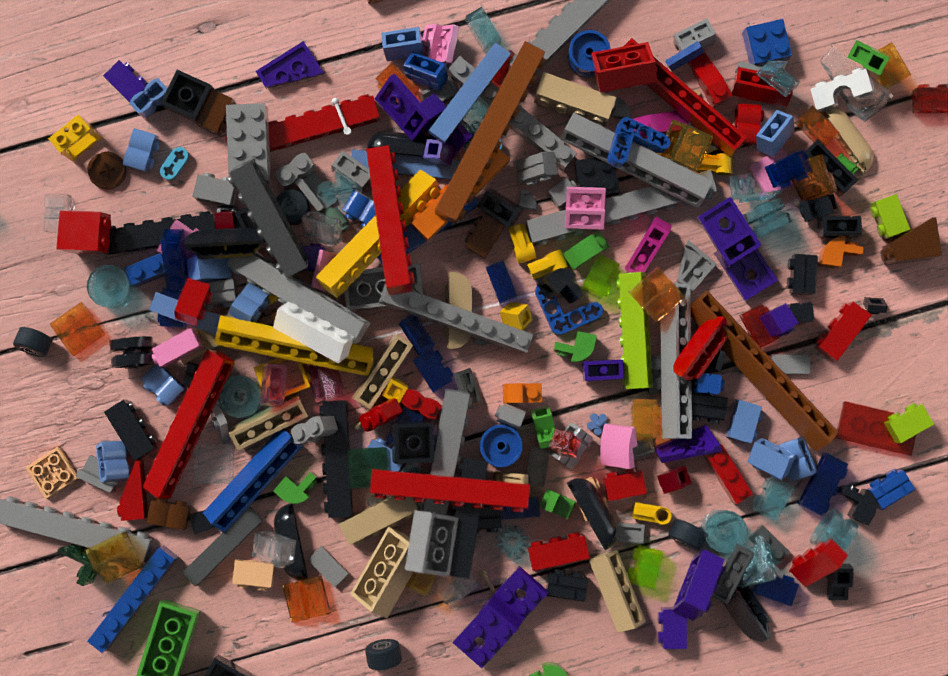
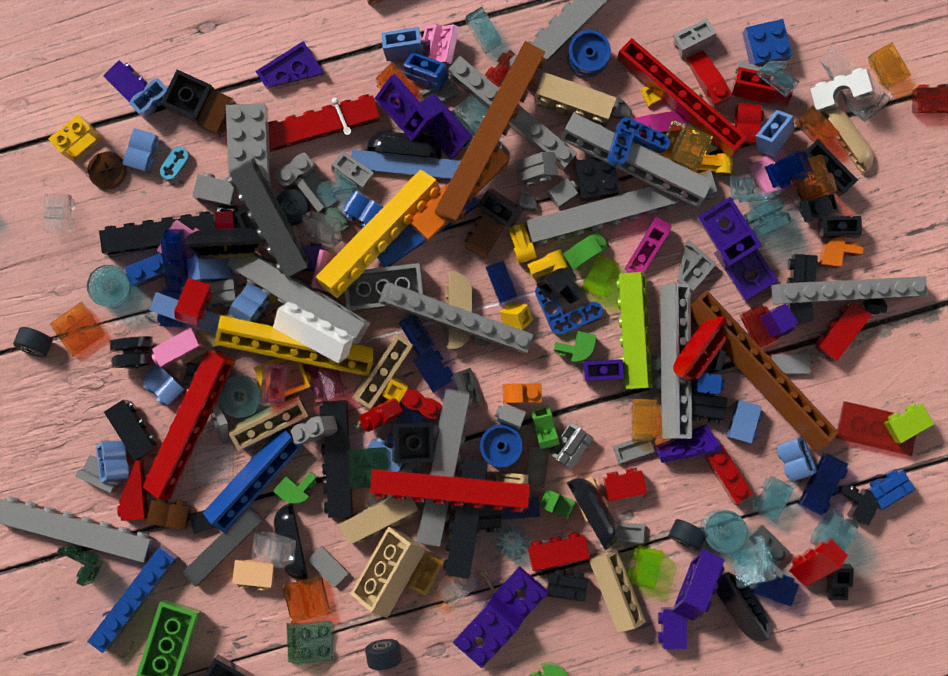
(52, 472): light nougat tile -> none
(83, 232): red slope -> none
(114, 557): clear yellow slope -> none
(309, 642): none -> clear green bracket
(389, 222): red brick -> none
(431, 543): light grey brick -> none
(438, 152): dark purple brick -> none
(469, 93): medium blue tile -> none
(565, 443): clear red brick -> none
(585, 208): bright pink slope -> none
(597, 424): medium blue plant -> none
(617, 446): bright pink slope -> none
(624, 67): red slope -> none
(649, 513): yellow piece -> none
(650, 96): none -> yellow tile
(656, 294): clear orange slope -> none
(674, 479): dark red brick -> none
(684, 56): blue tile -> none
(733, 573): dark grey tile -> none
(771, 458): medium blue brick -> none
(847, 163): bright green pin -> none
(849, 290): none -> light grey brick
(869, 57): bright green brick -> none
(889, 216): lime brick -> none
(915, 245): reddish brown slope -> none

